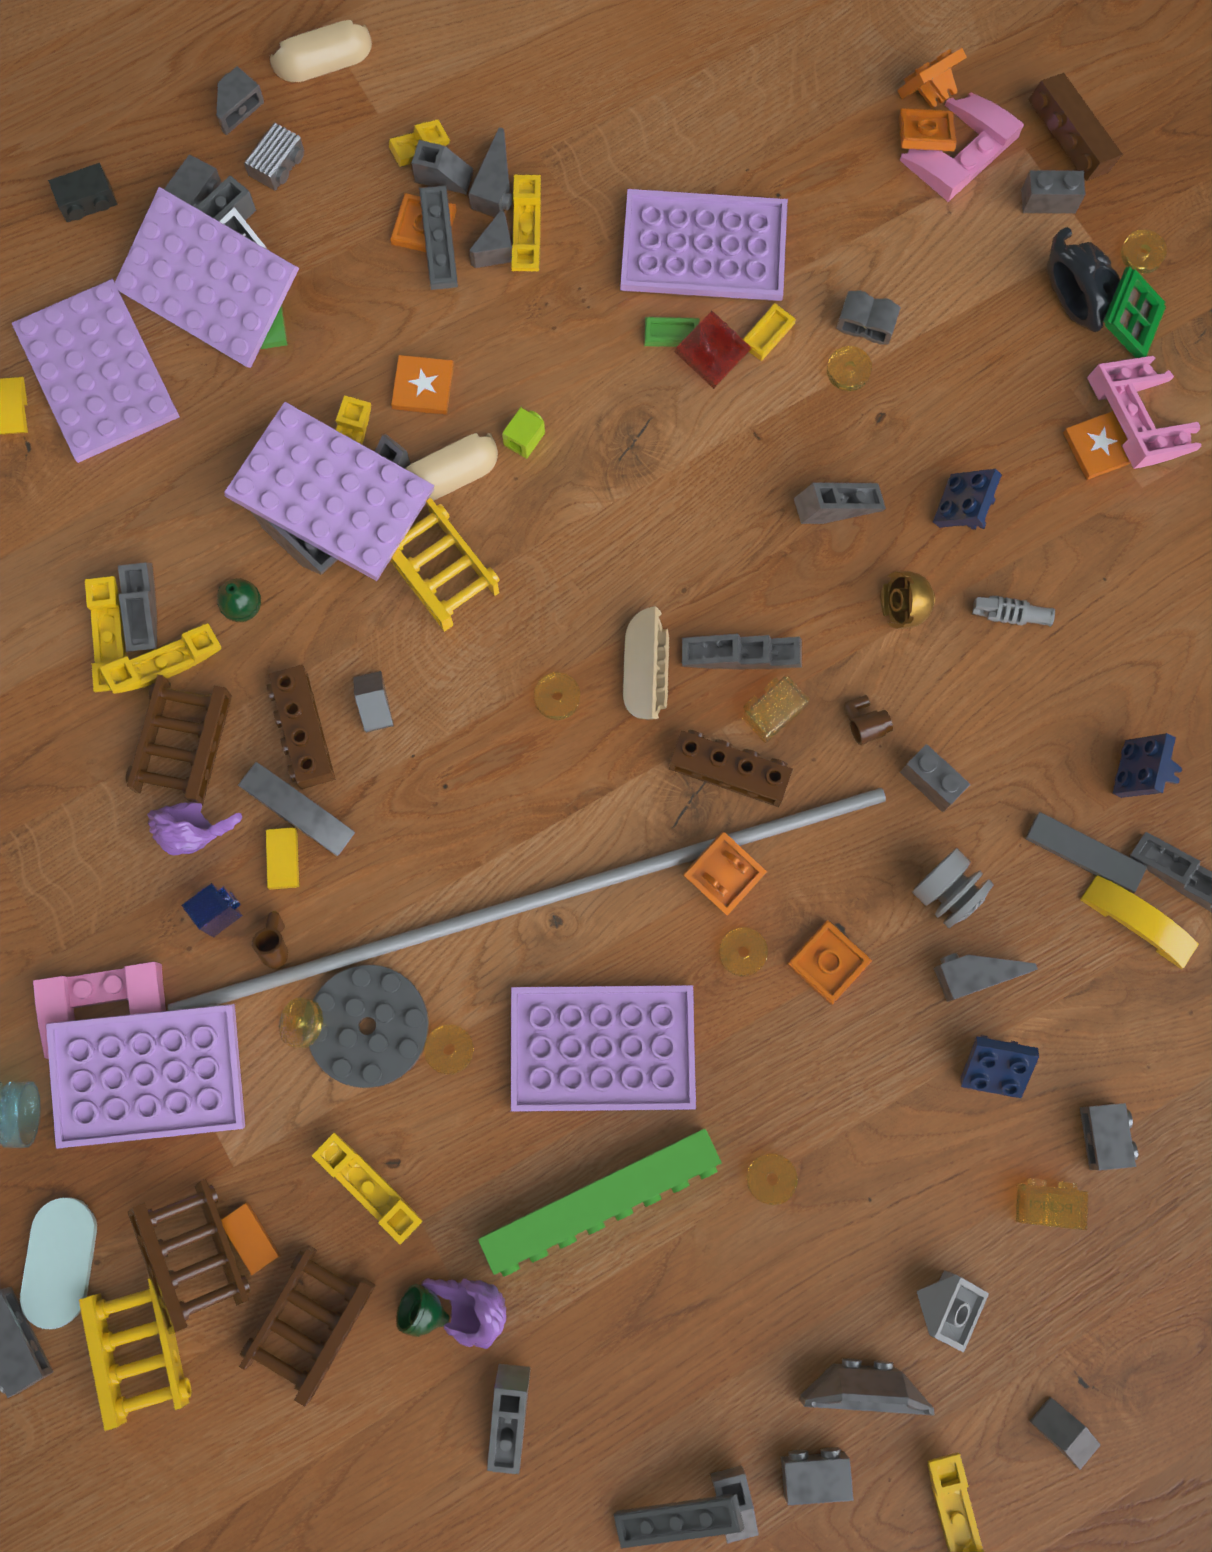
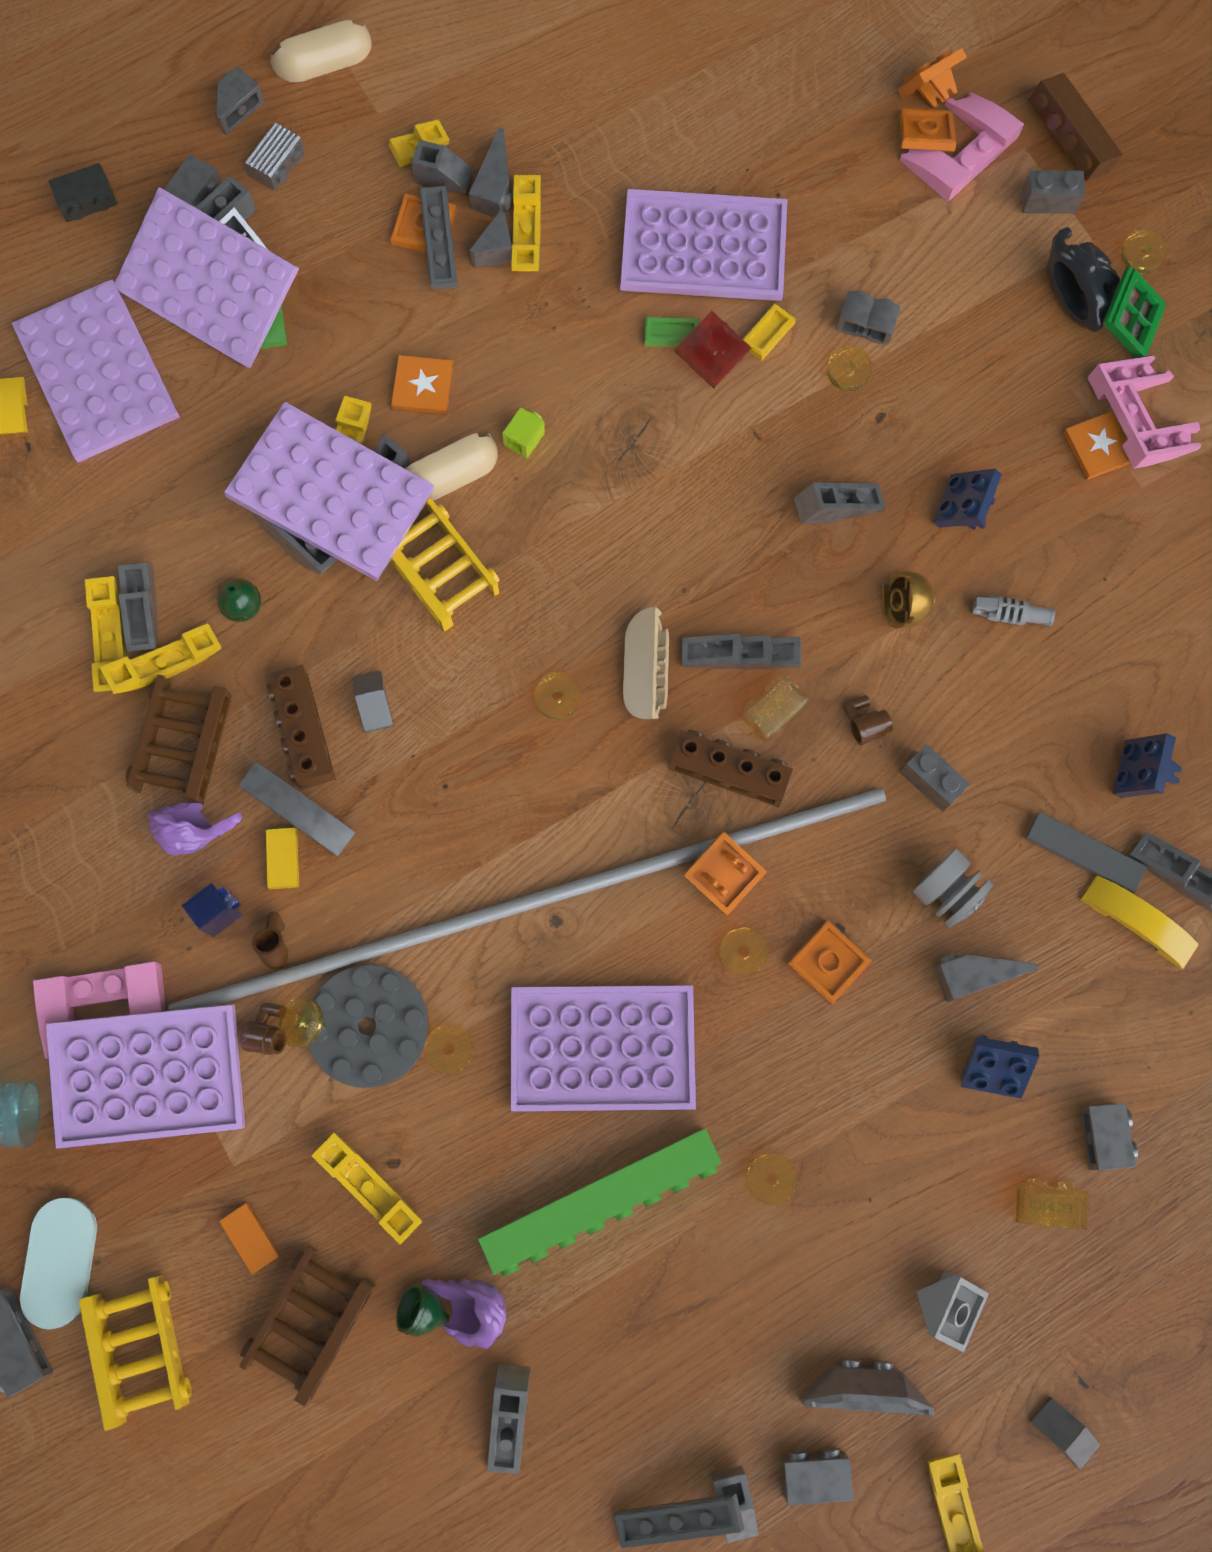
(155, 1250): reddish brown fence -> none
(264, 1038): none -> reddish brown piece

